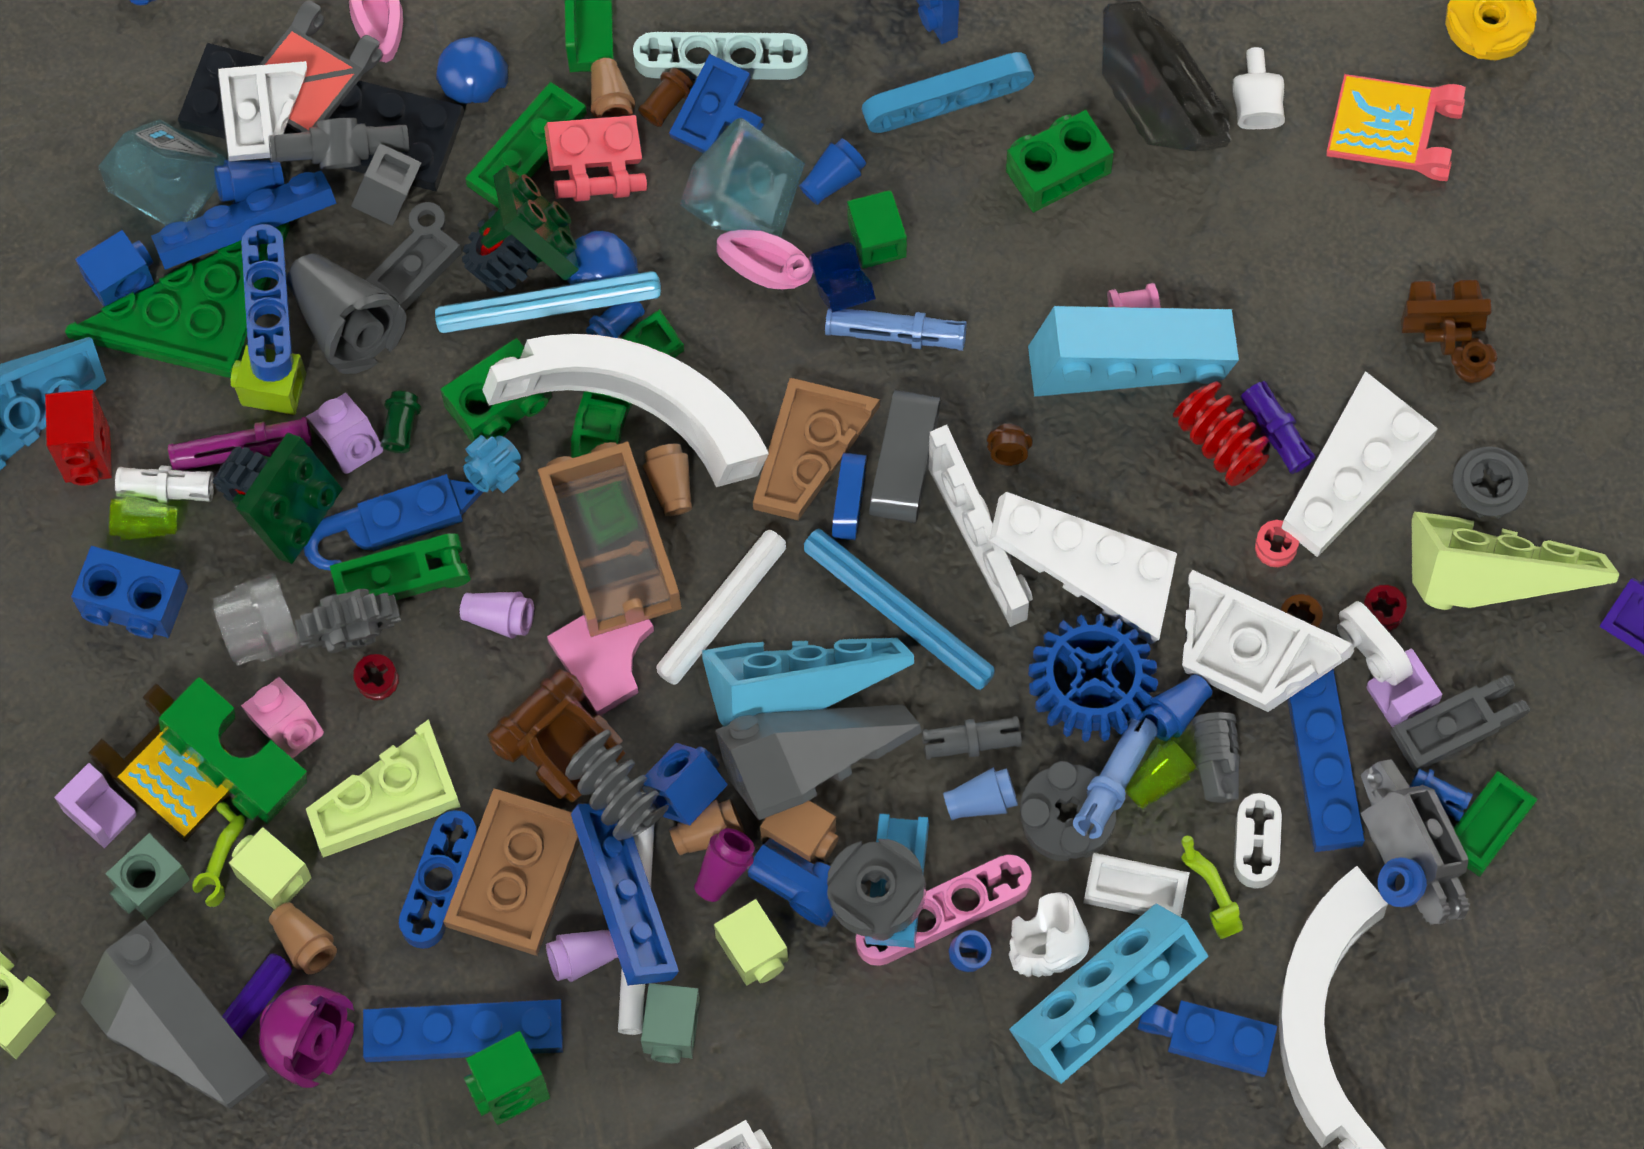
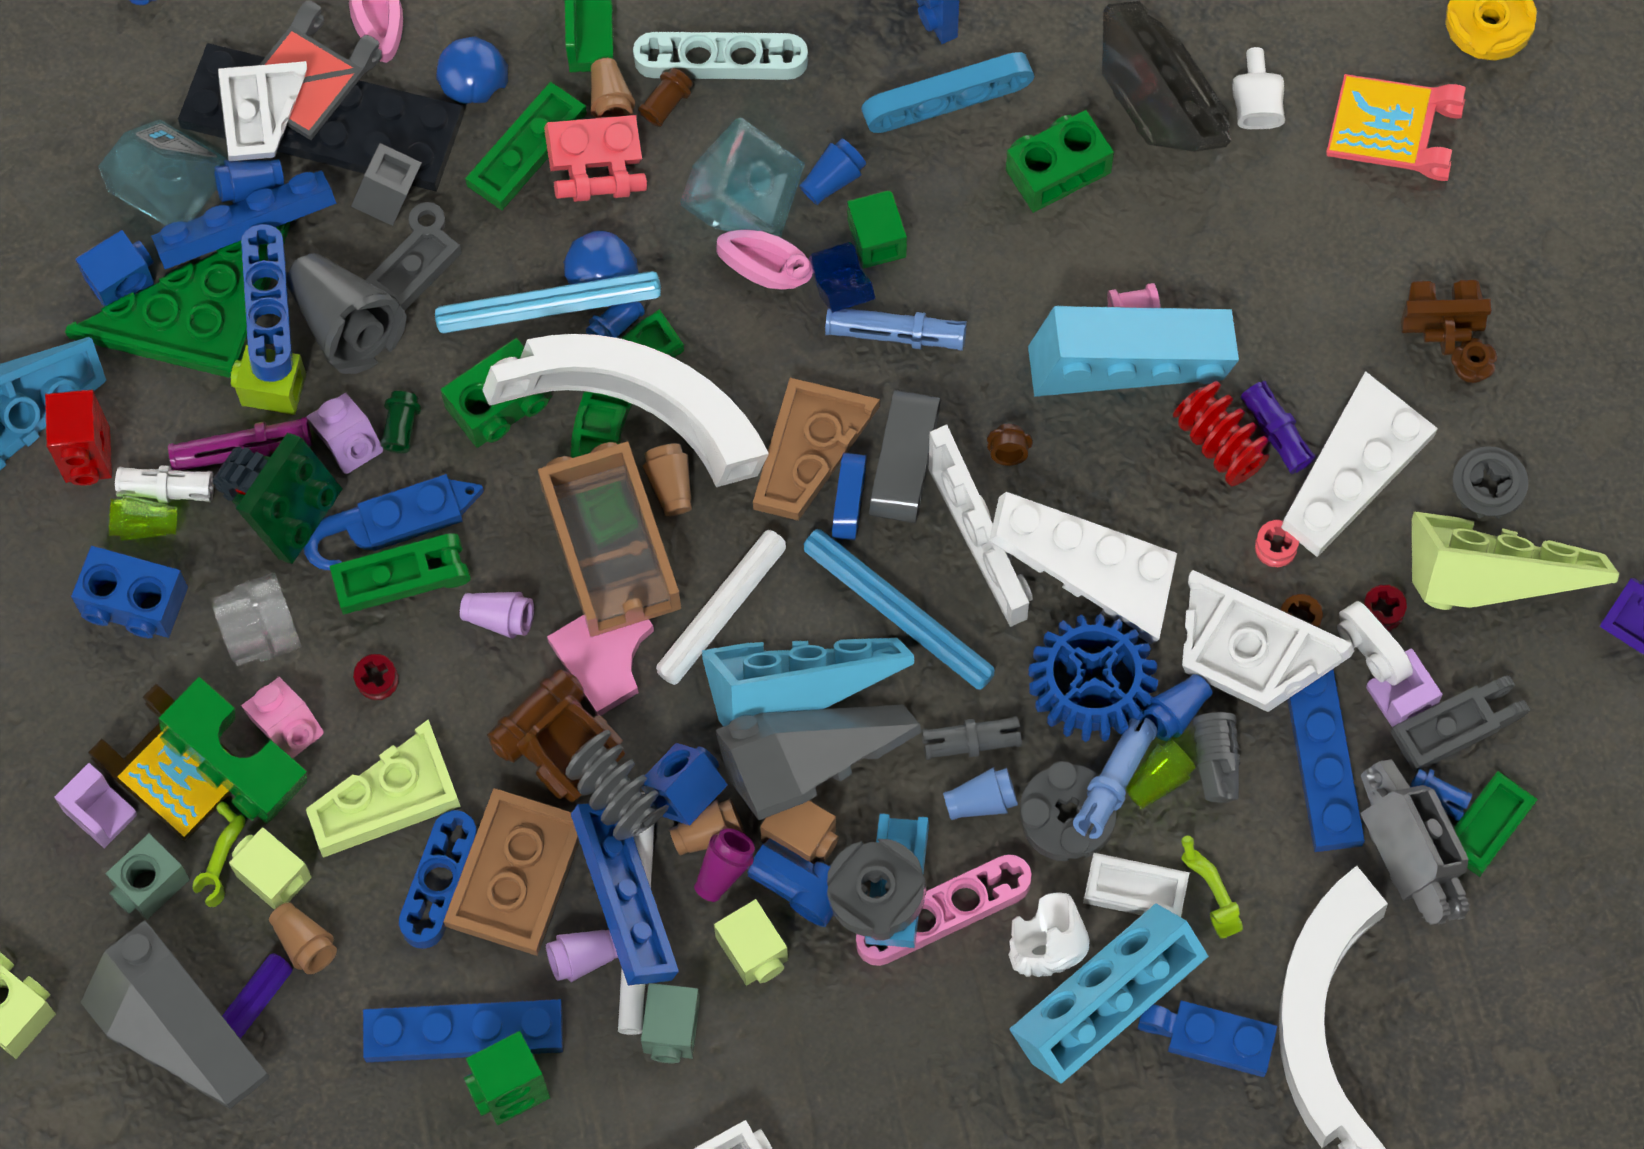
(305, 1033): magenta cylinder -> none
(337, 143): dark grey pin -> none
(347, 620): dark grey gear -> none
(492, 463): dark azure gear -> none
(520, 235): dark green plate -> none
(713, 105): blue plate -> none
(969, 942): blue hinge -> none
(1268, 841): white beam -> none
(1414, 884): blue plate -> none

